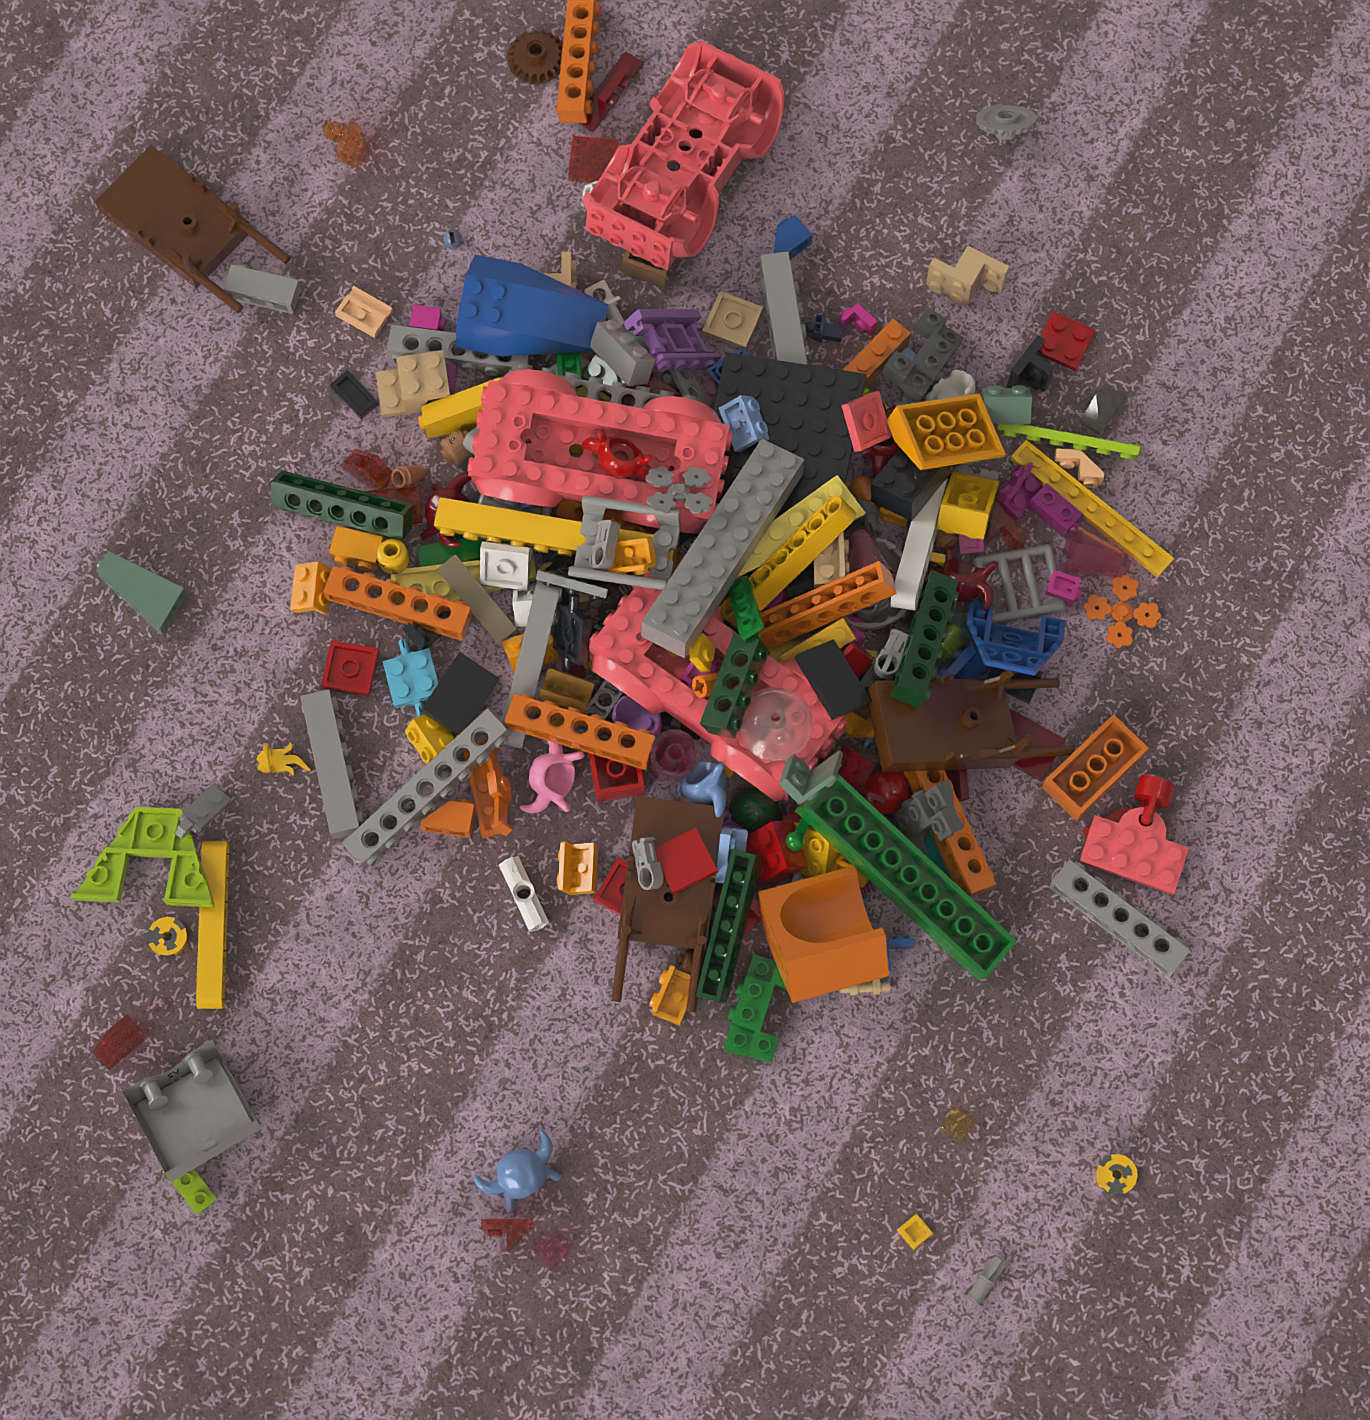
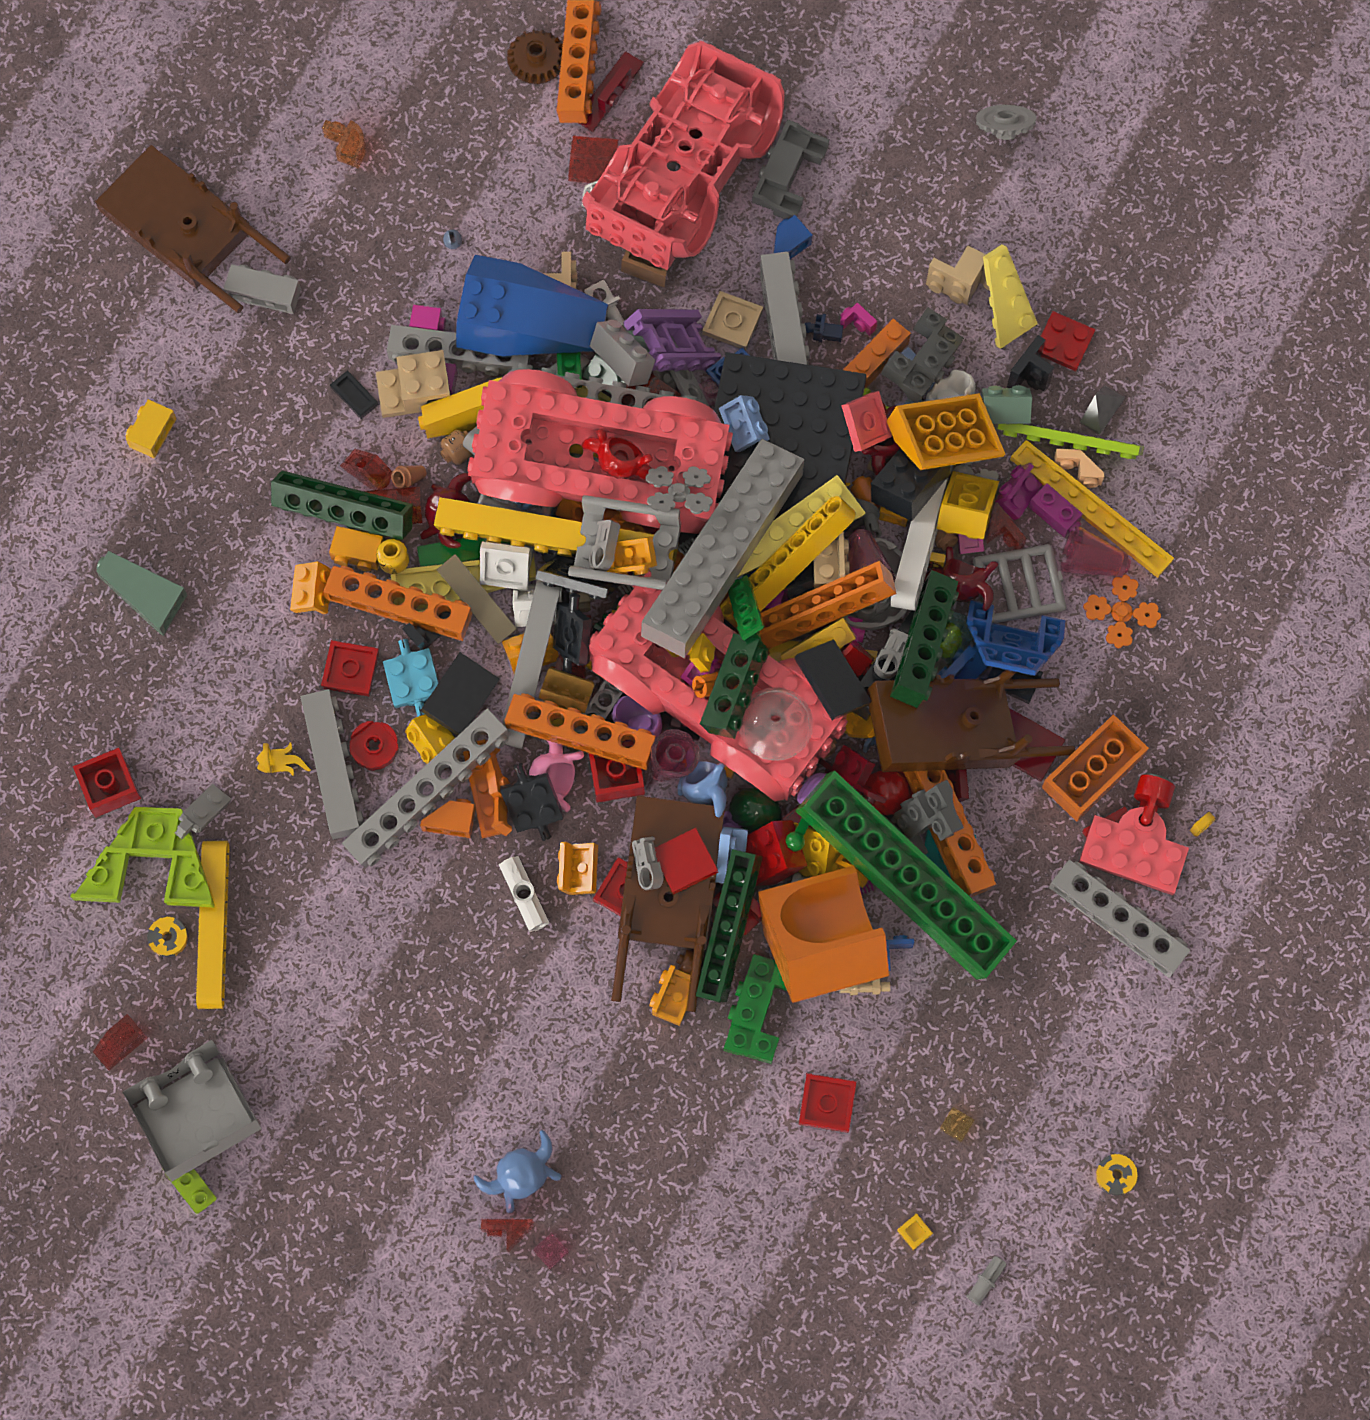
(107, 782): none -> red brick
(150, 428): none -> yellow brick
(364, 312): light nougat plate -> none
(373, 758): none -> red plate
(532, 802): none -> black plate
(783, 164): none -> dark grey bracket
(805, 784): sand green bracket -> none
(827, 1103): none -> red plate
(1008, 299): none -> light yellow wing
(1064, 587): dark pink bracket -> none
(1202, 824): none -> yellow tile

